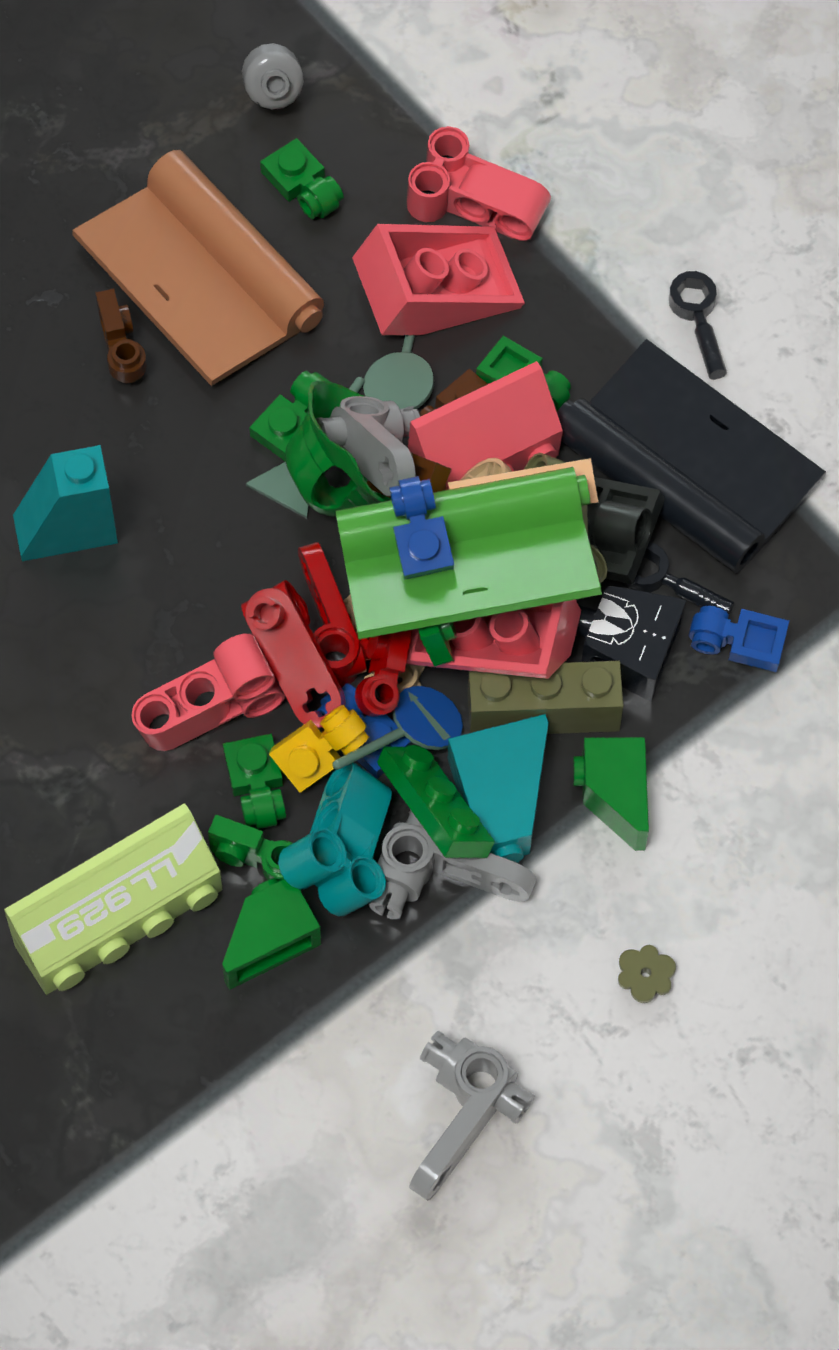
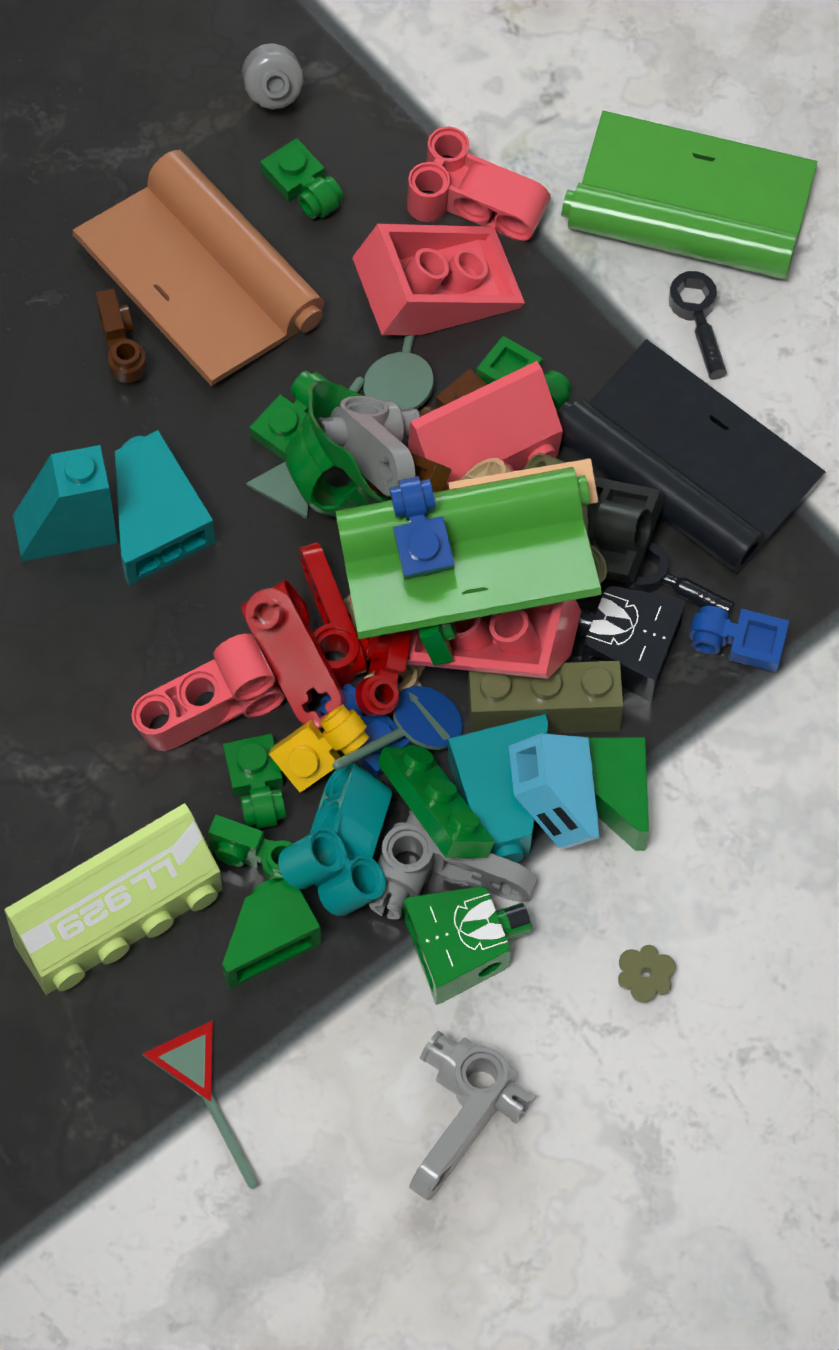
(156, 509): none -> teal slope
(190, 1062): none -> sand green piece
(462, 937): none -> green torso
(556, 786): none -> medium azure slope
(692, 195): none -> bright green door

